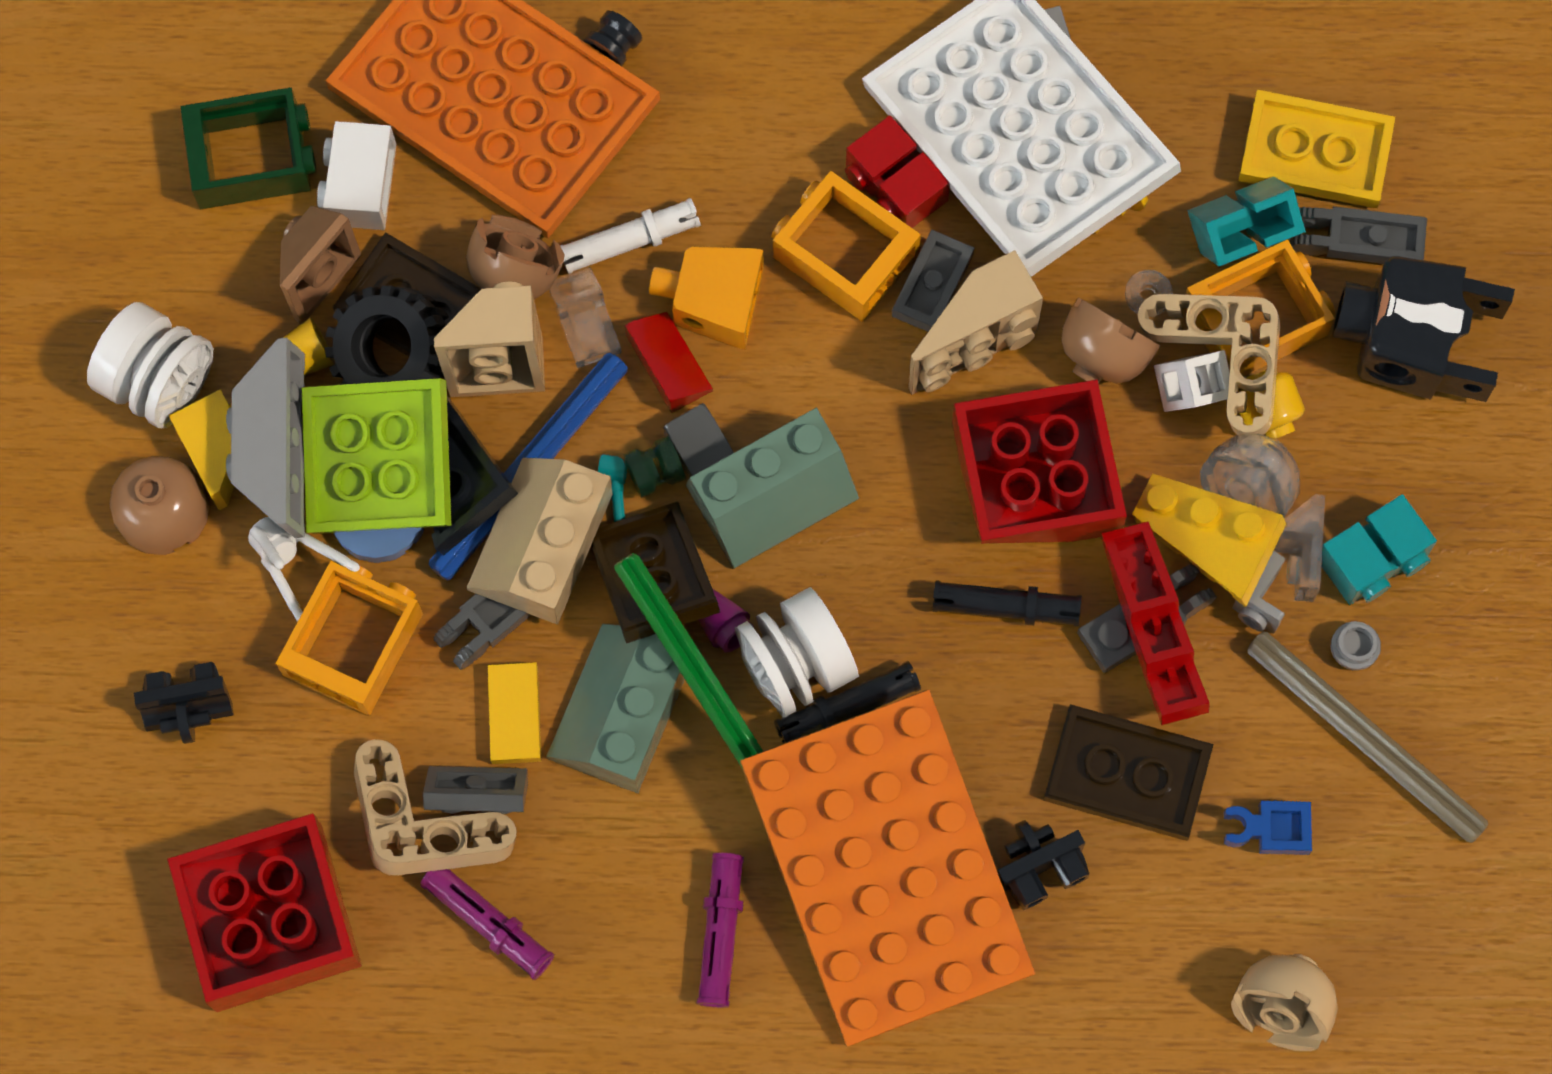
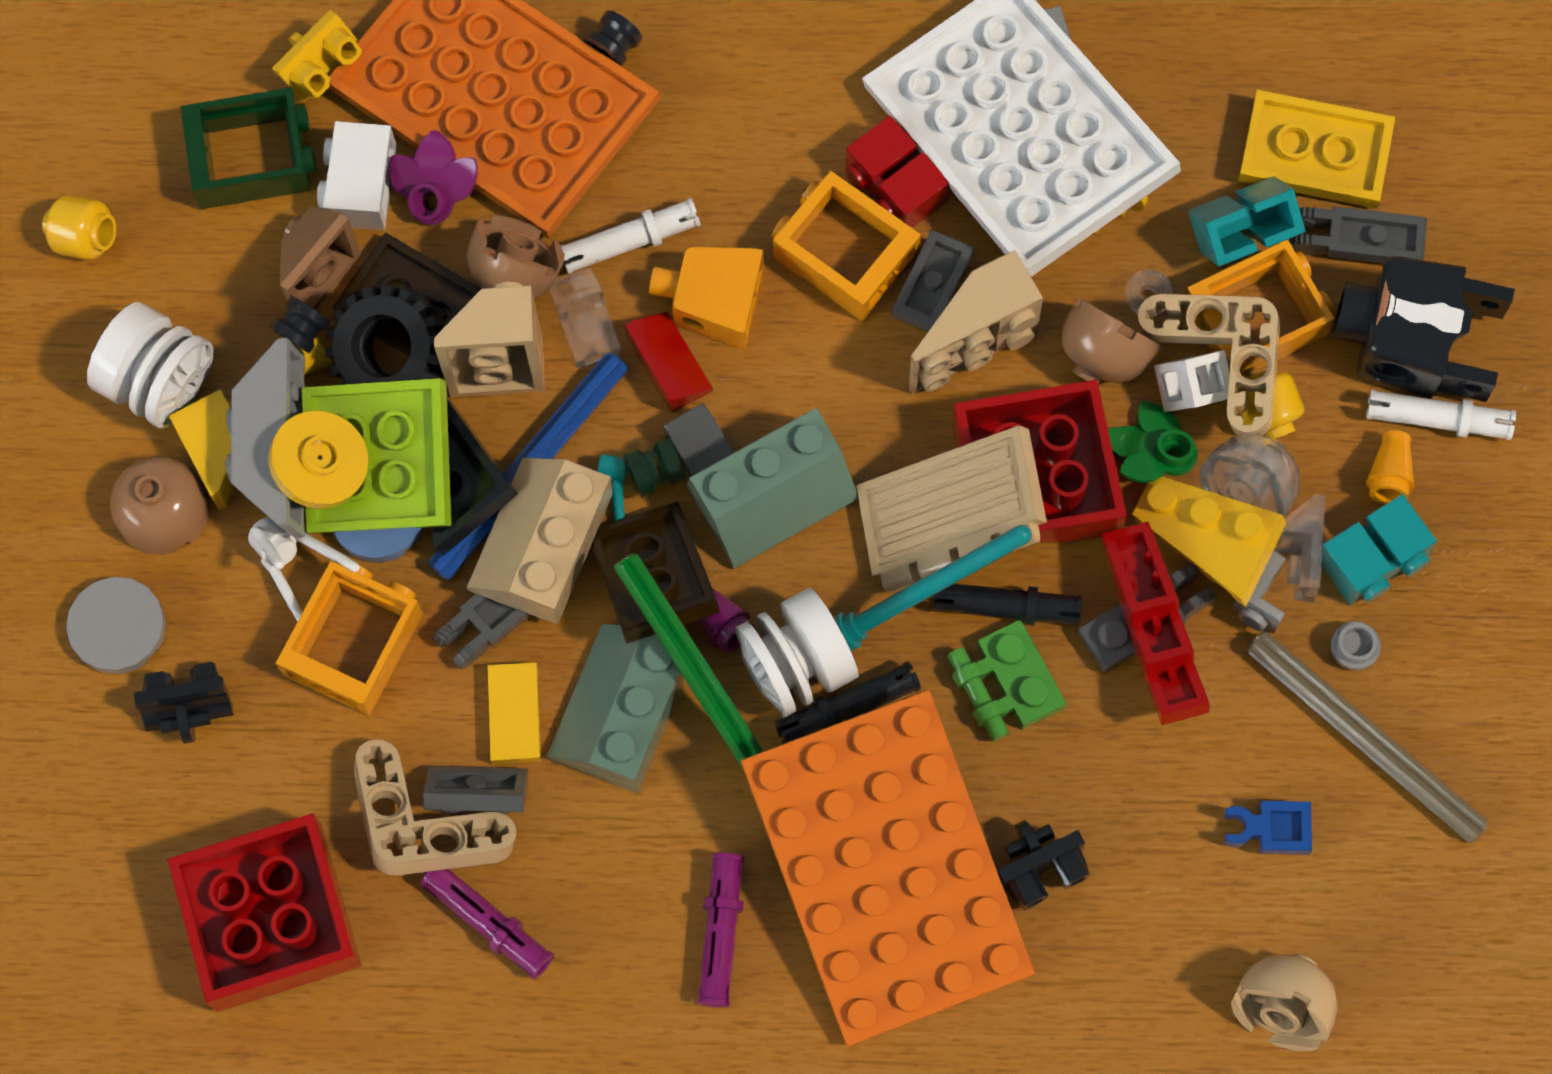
(79, 227): none -> yellow head
(116, 625): none -> light grey tile
(300, 324): none -> black wheel
(305, 477): none -> yellow piece
(316, 56): none -> yellow hips
(436, 172): none -> magenta plate
(855, 627): none -> teal piece
(949, 506): none -> tan hinge
(1019, 673): none -> bright green plate
(1128, 772): dark brown tile -> none
(1147, 445): none -> green plate
(1392, 468): none -> light orange cone
(1439, 414): none -> white pin

